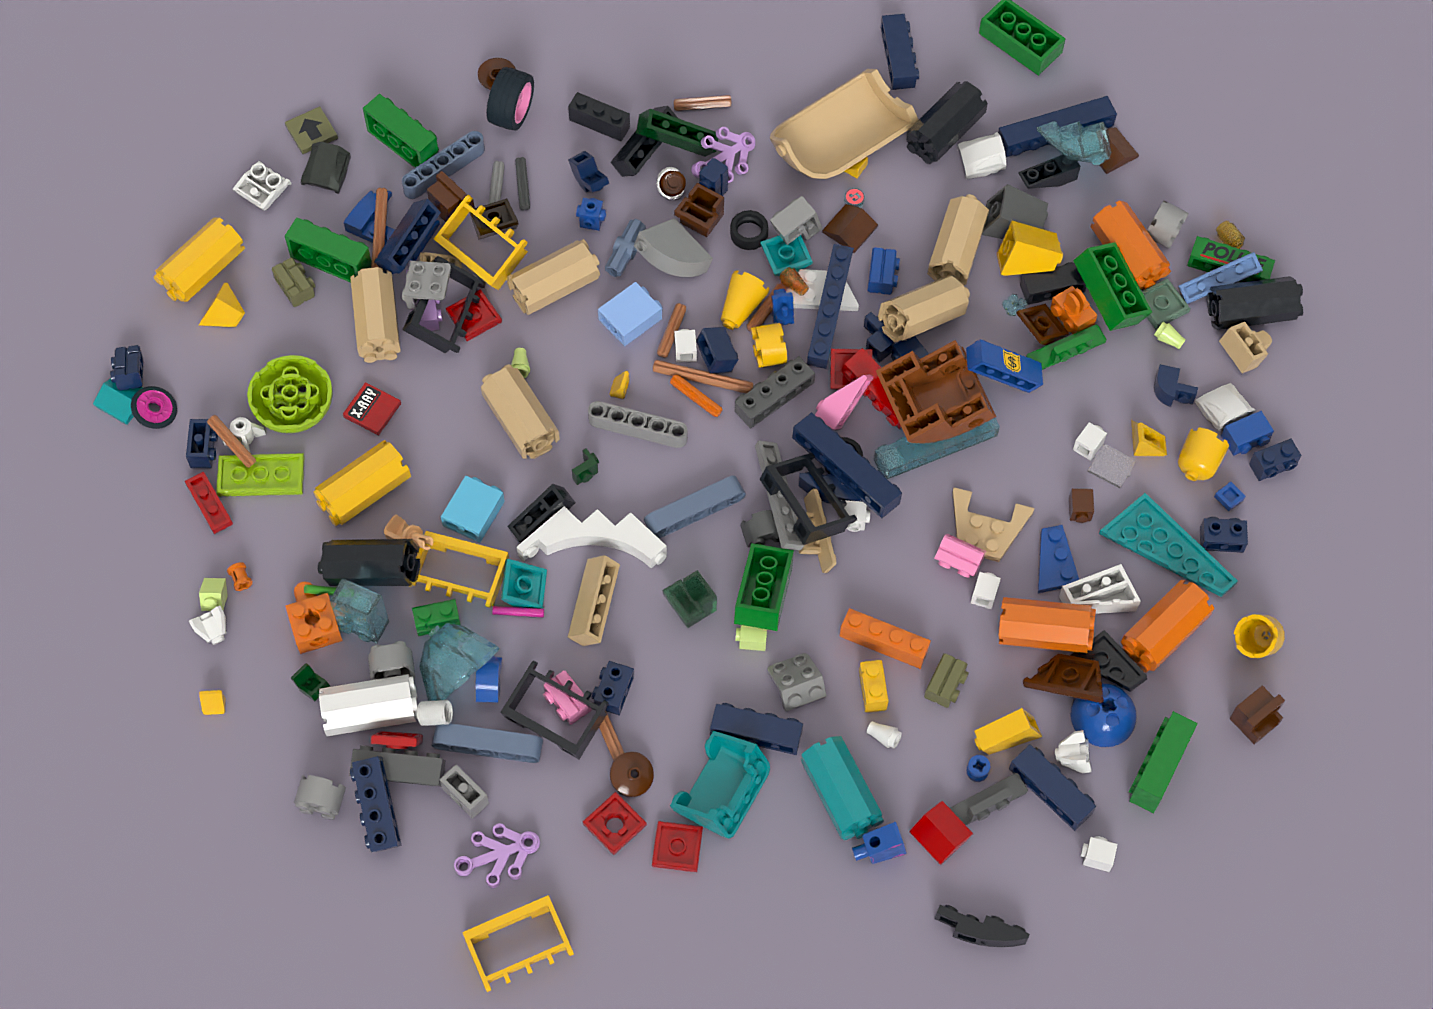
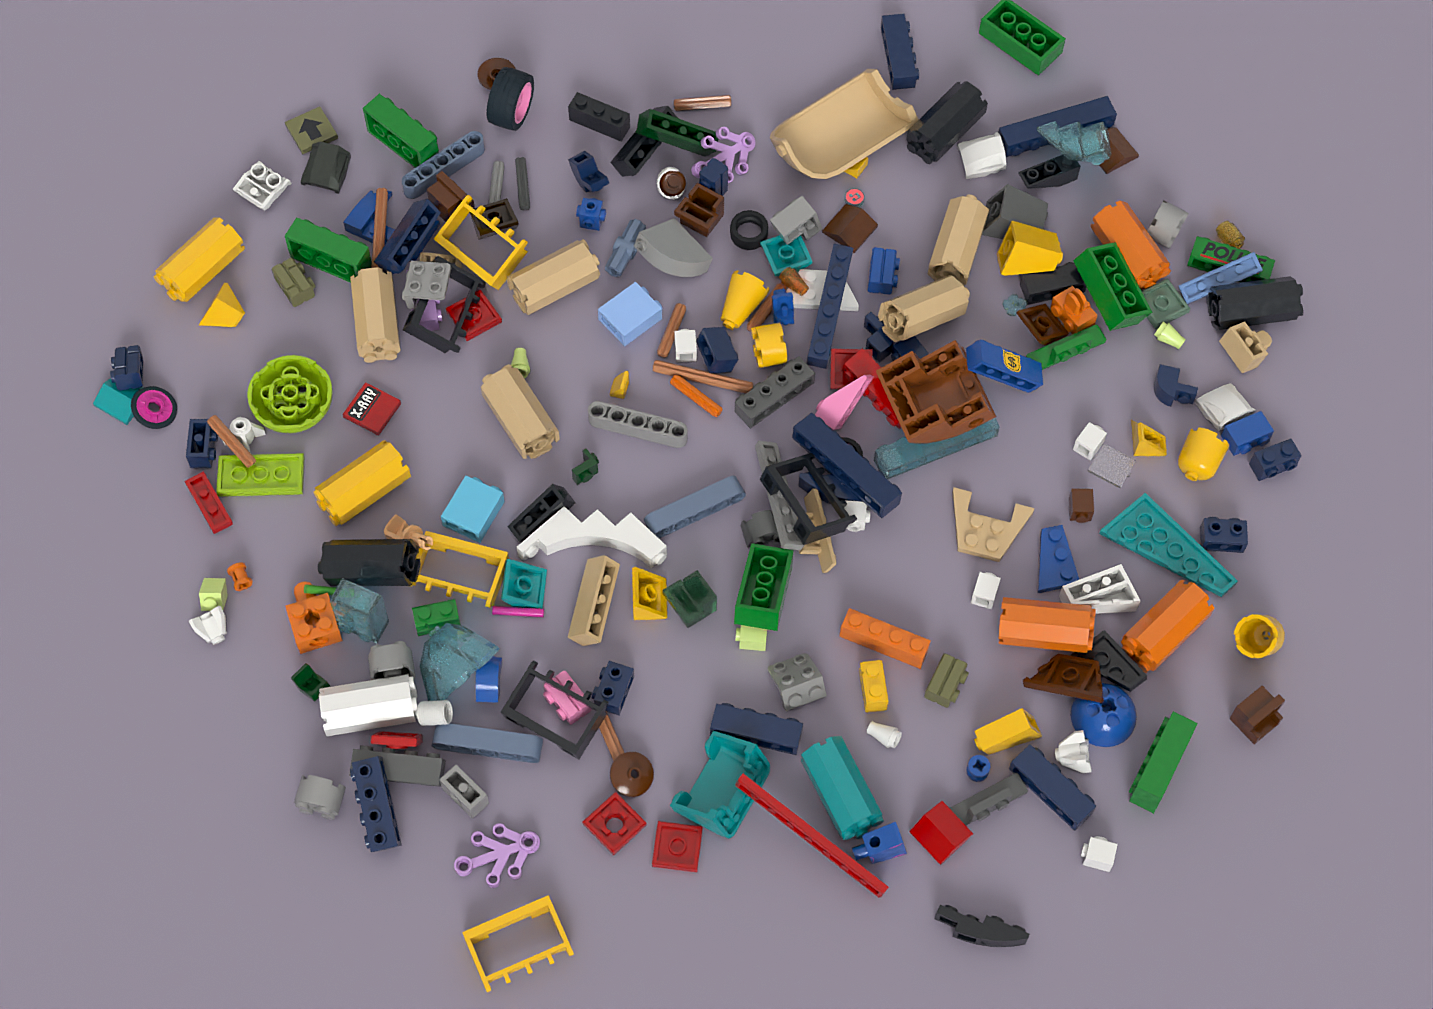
(212, 702): yellow slope -> none
(647, 595): none -> yellow slope
(811, 835): none -> red tile
(959, 555): bright pink brick -> none
(1229, 496): blue plate -> none

